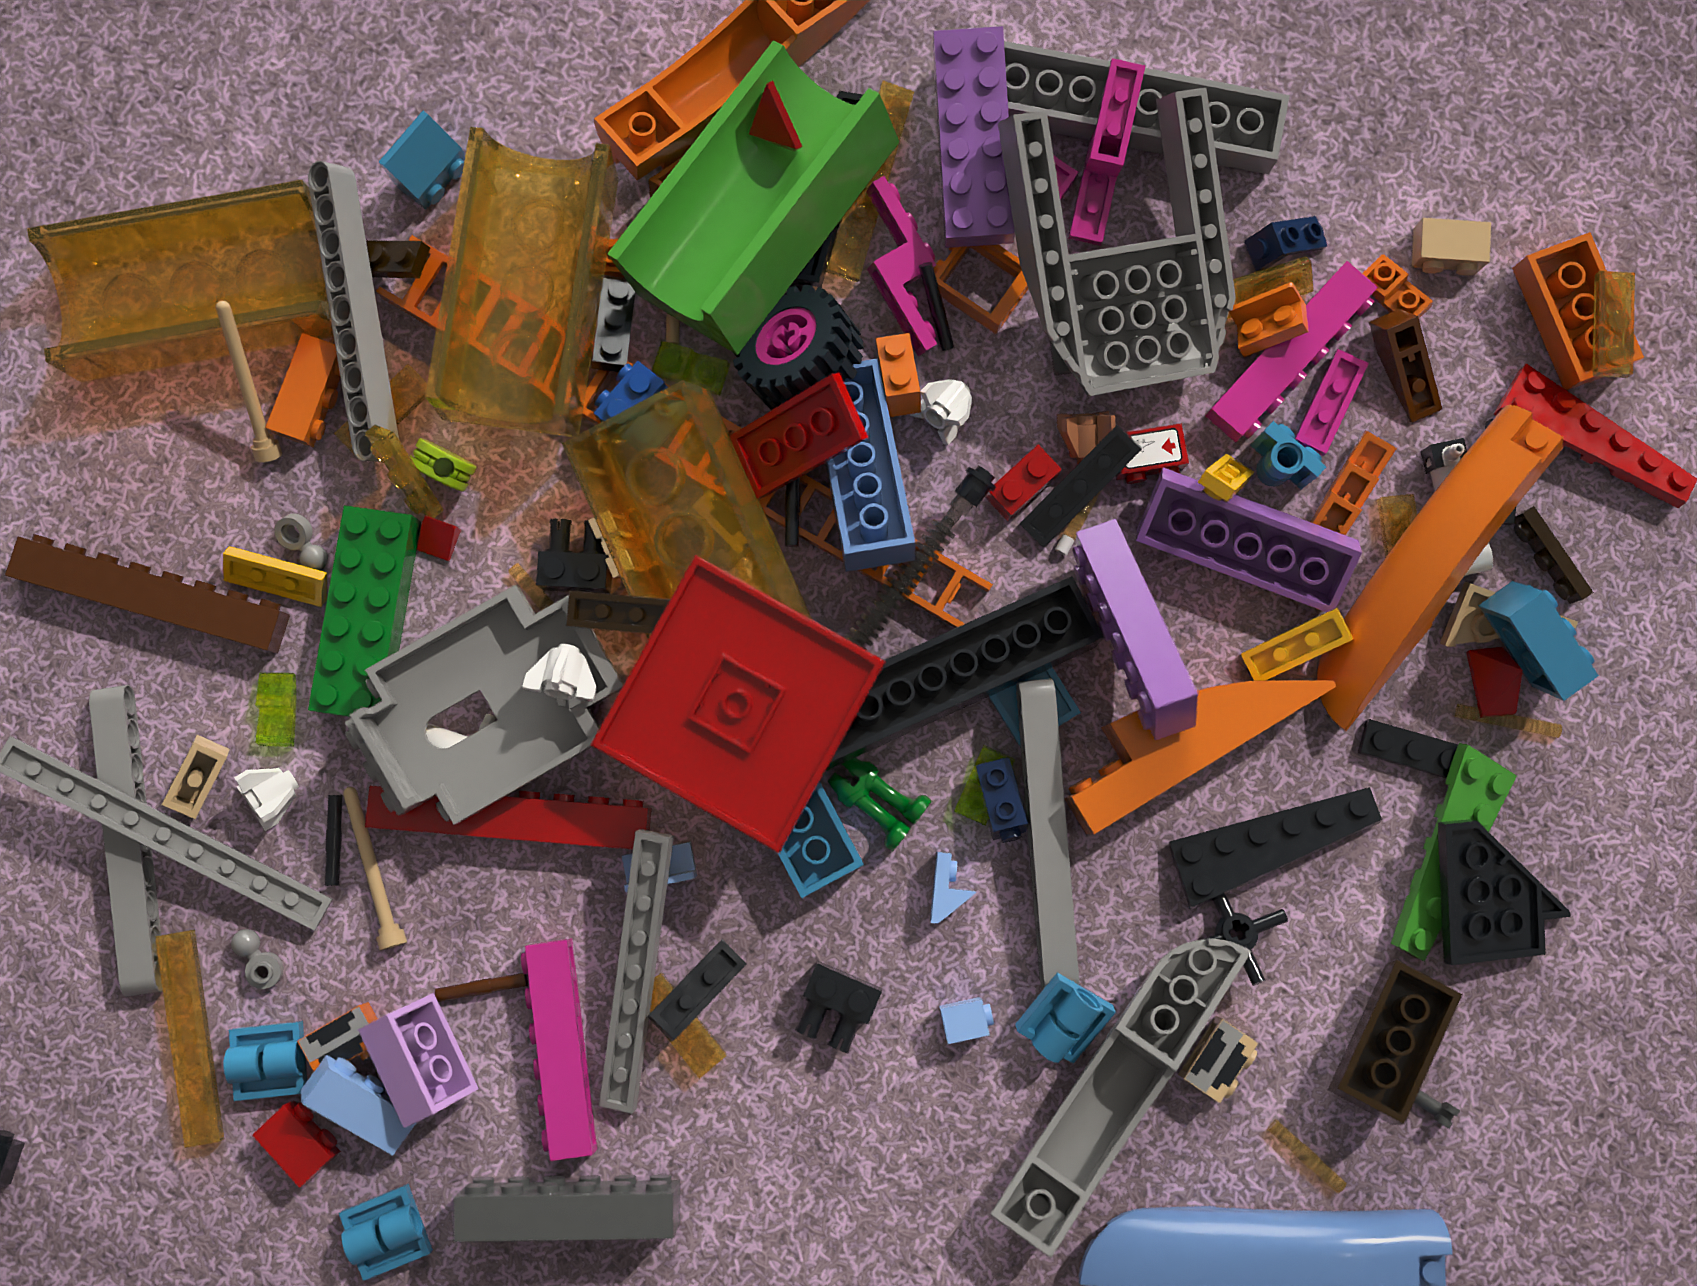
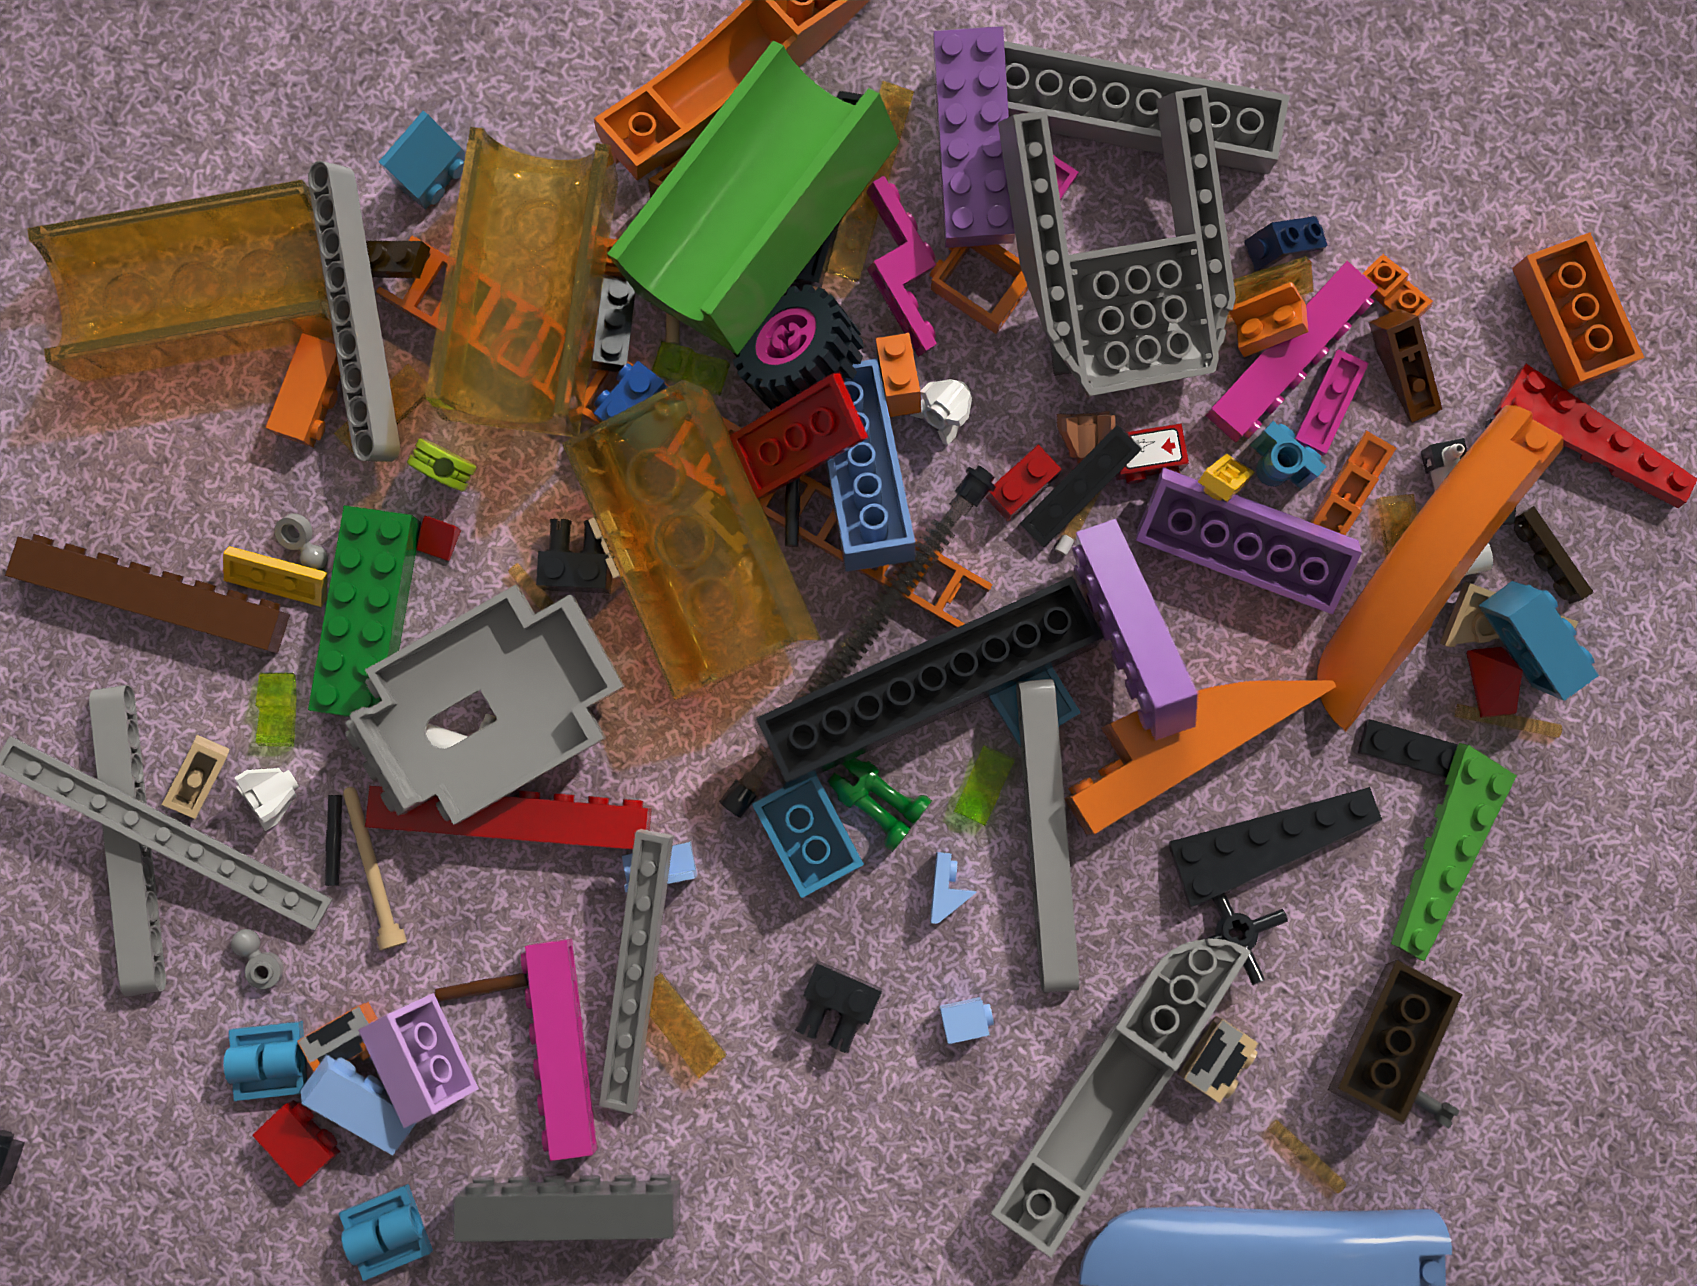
(189, 1038): clear yellow plate -> none
(265, 446): tan piece -> none
(403, 471): clear yellow plate -> none
(562, 673): white brick -> none
(614, 611): dark brown plate -> none
(696, 990): black plate -> none
(738, 703): red tile -> none
(773, 122): red slope -> none
(936, 306): black piece -> none
(1002, 800): dark blue bracket -> none
(1064, 1019): dark azure plate -> none
(1106, 151): dark pink bracket -> none
(1297, 645): yellow plate -> none
(1451, 245): tan brick -> none
(1489, 898): black wing -> none
(1613, 324): clear yellow plate -> none

